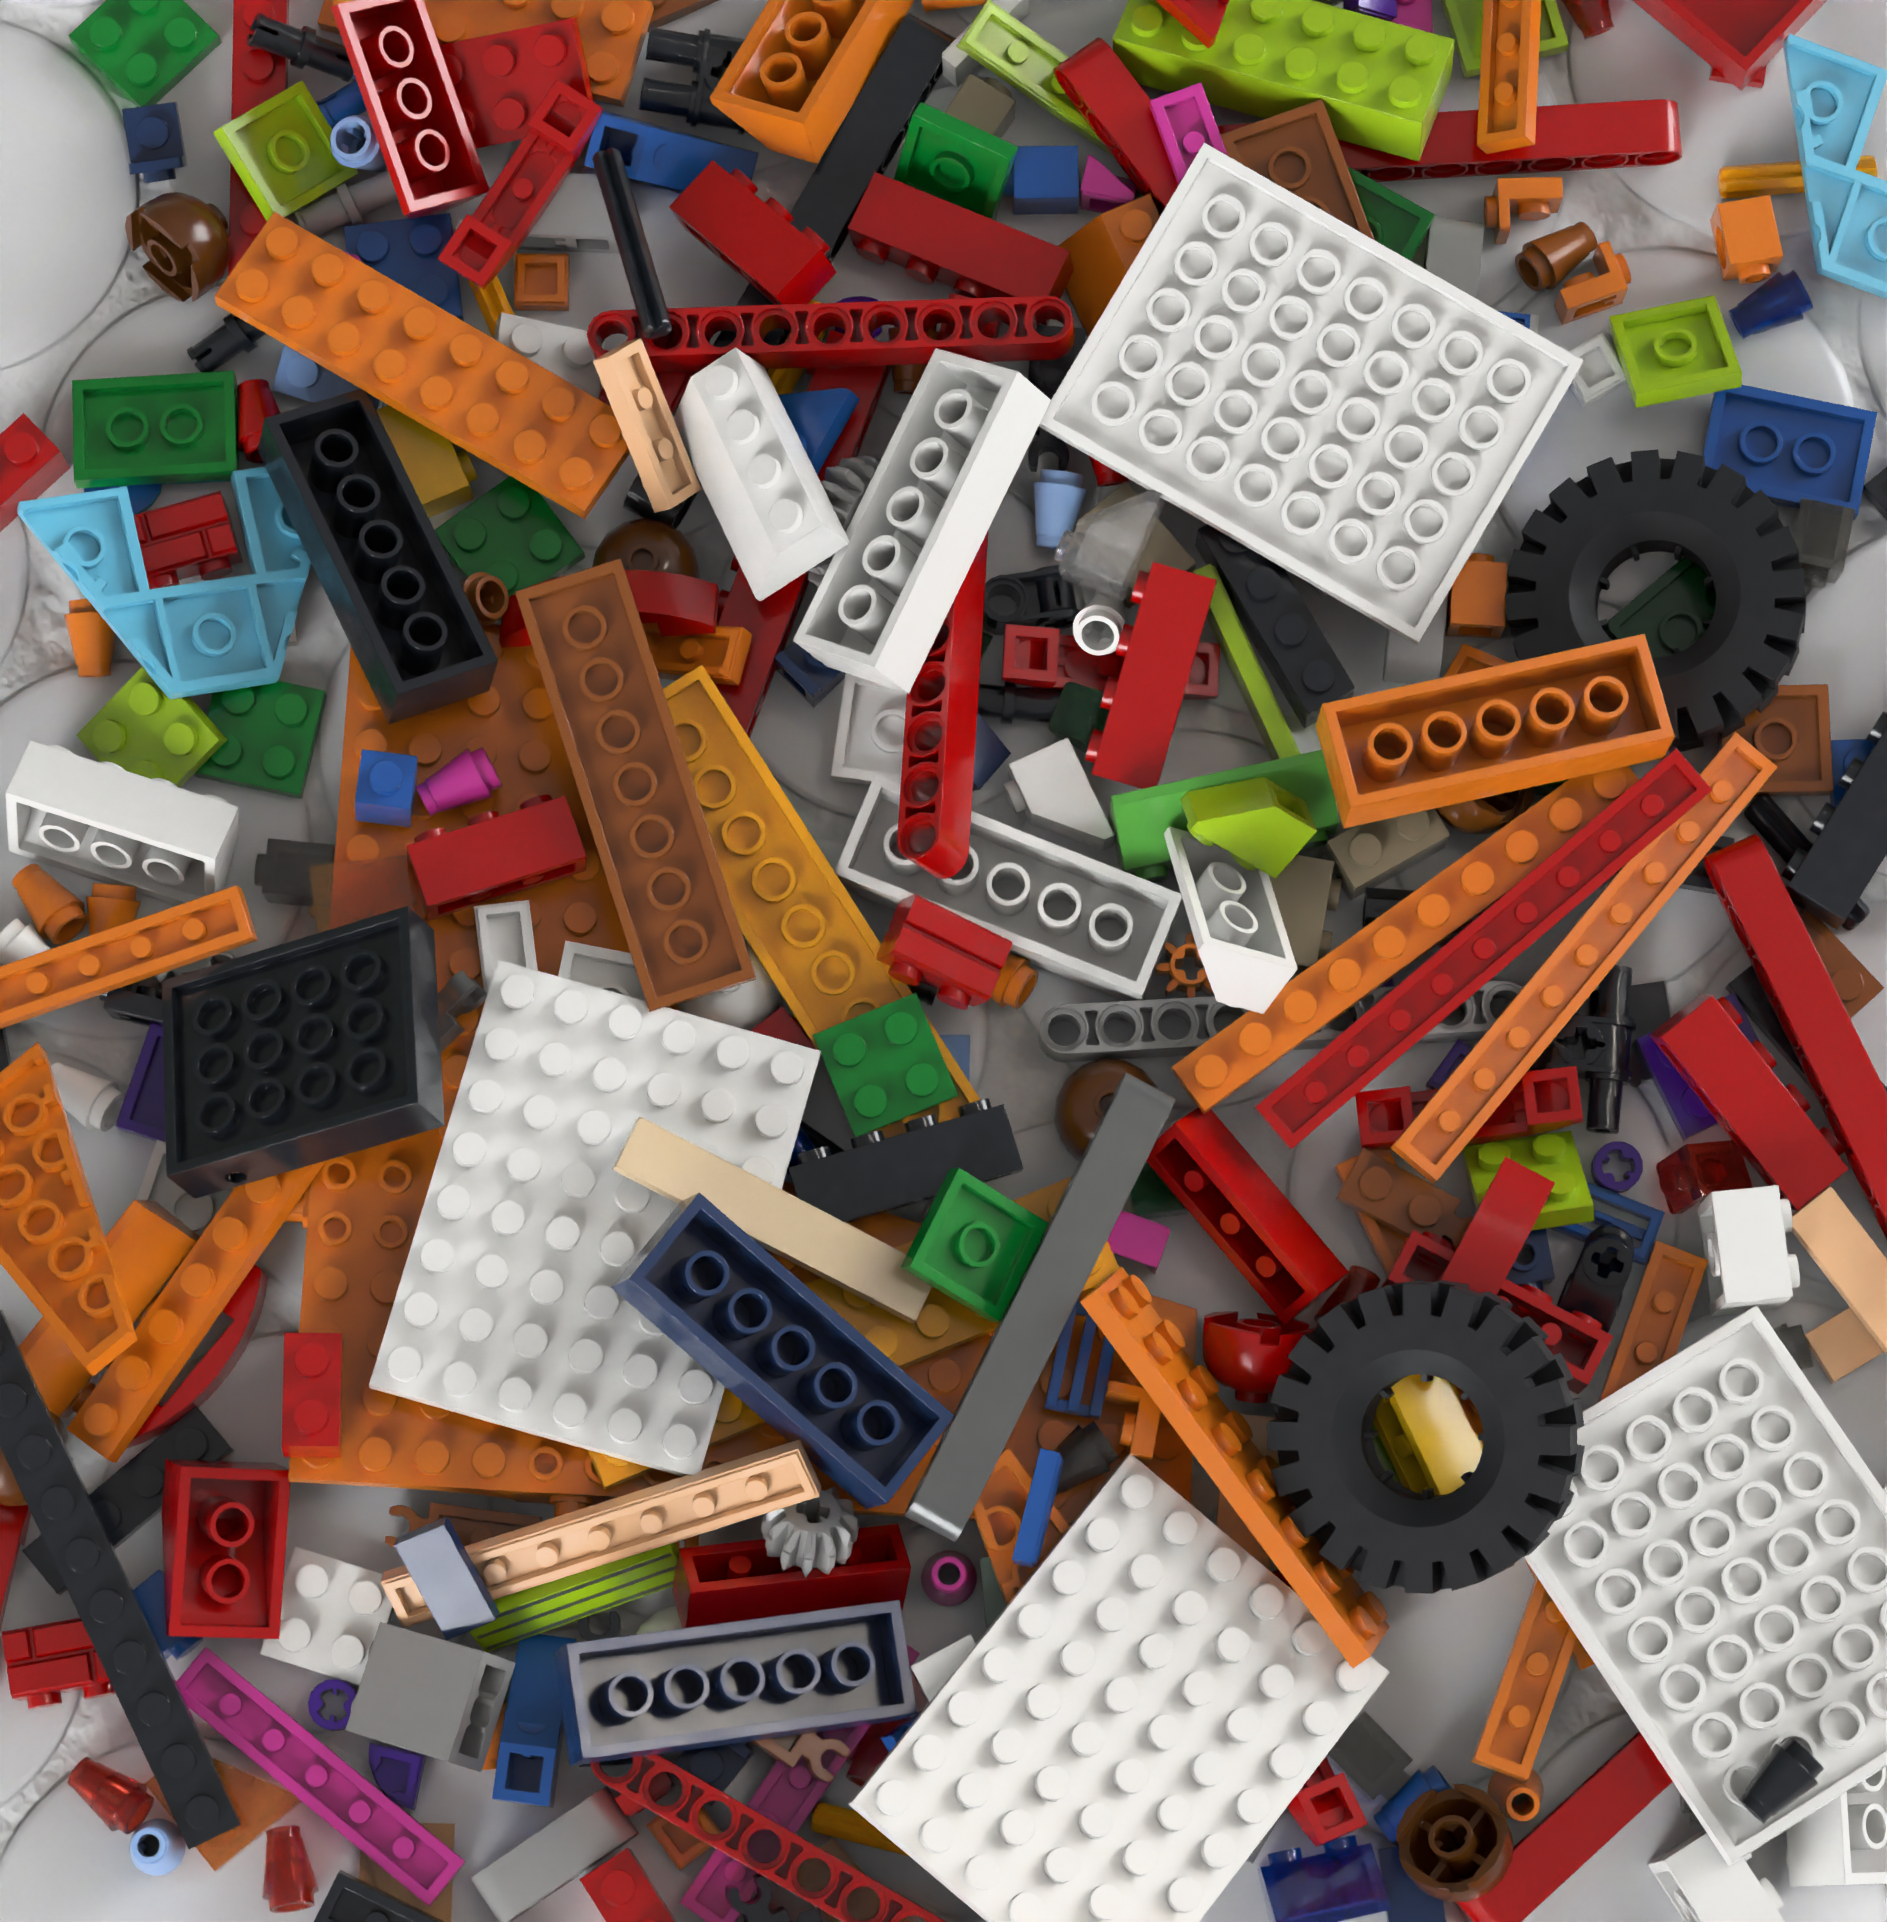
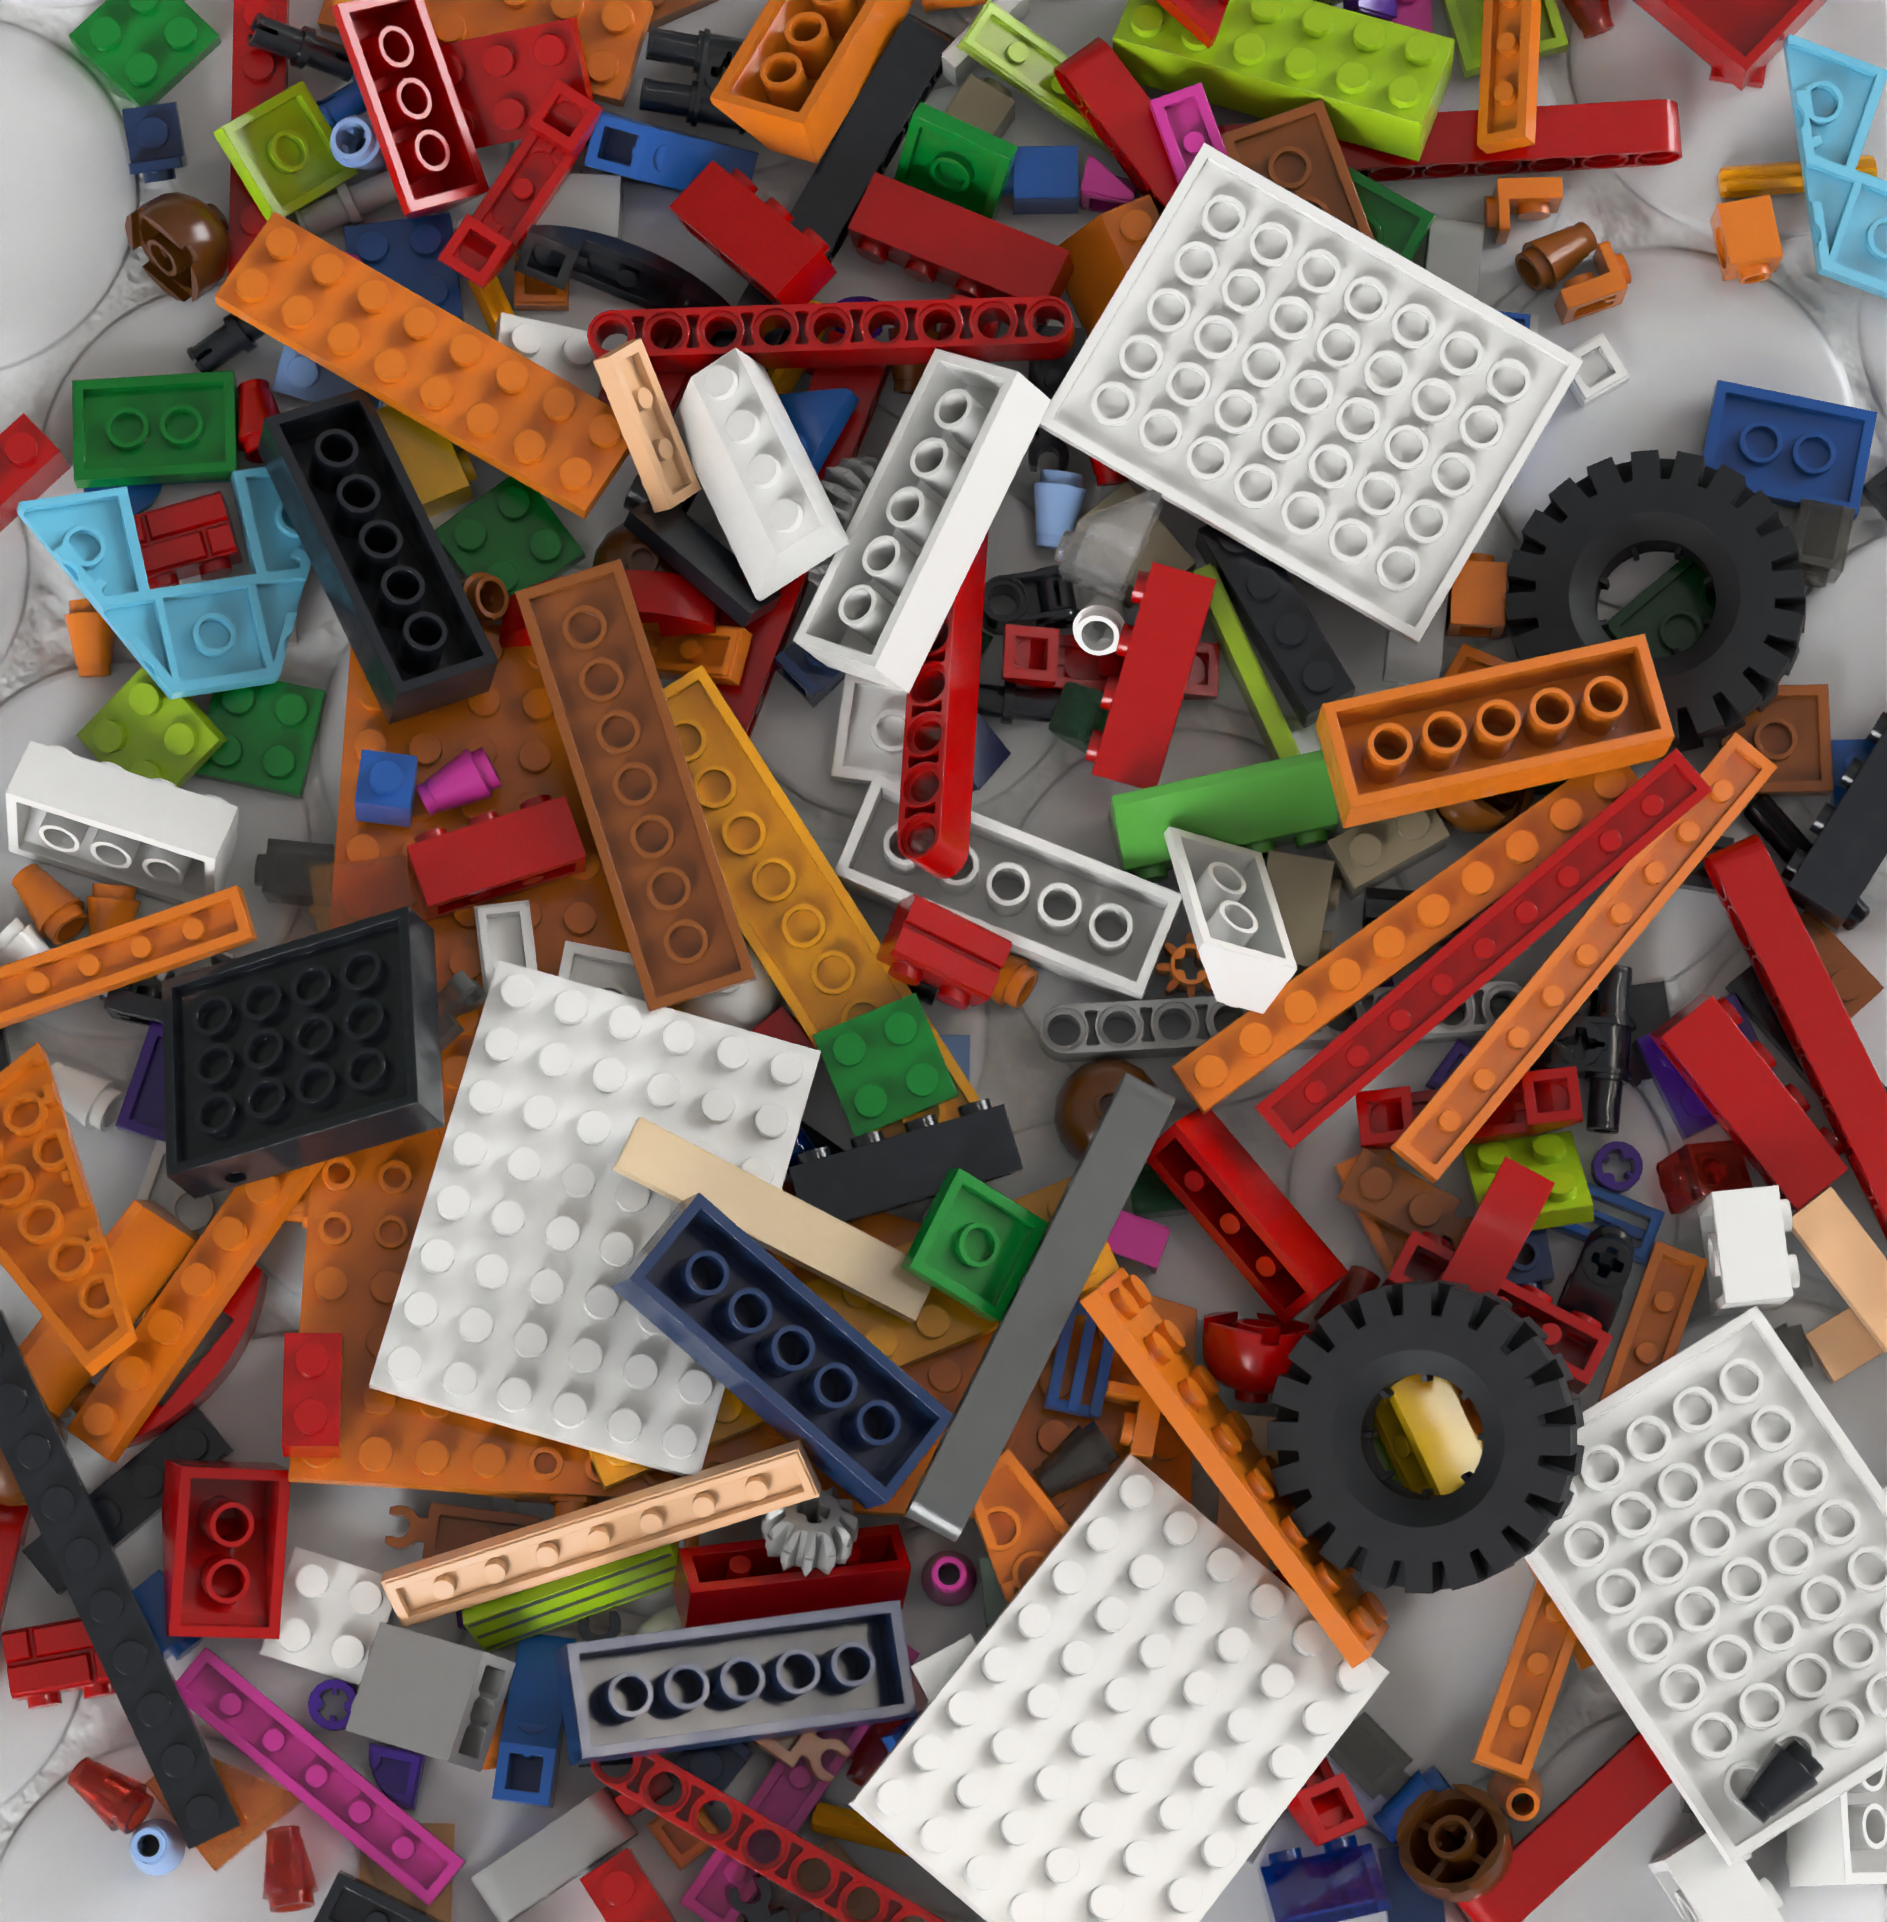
(446, 1578): tile -> none
(613, 267): none -> black slope
(632, 243): black axle -> none
(699, 560): none -> black tile
(1038, 1508): blue tile -> none
(1058, 795): white slope -> none
(1251, 820): lime slope -> none
(1675, 351): lime plate -> none
(1772, 305): clear blue cone -> none

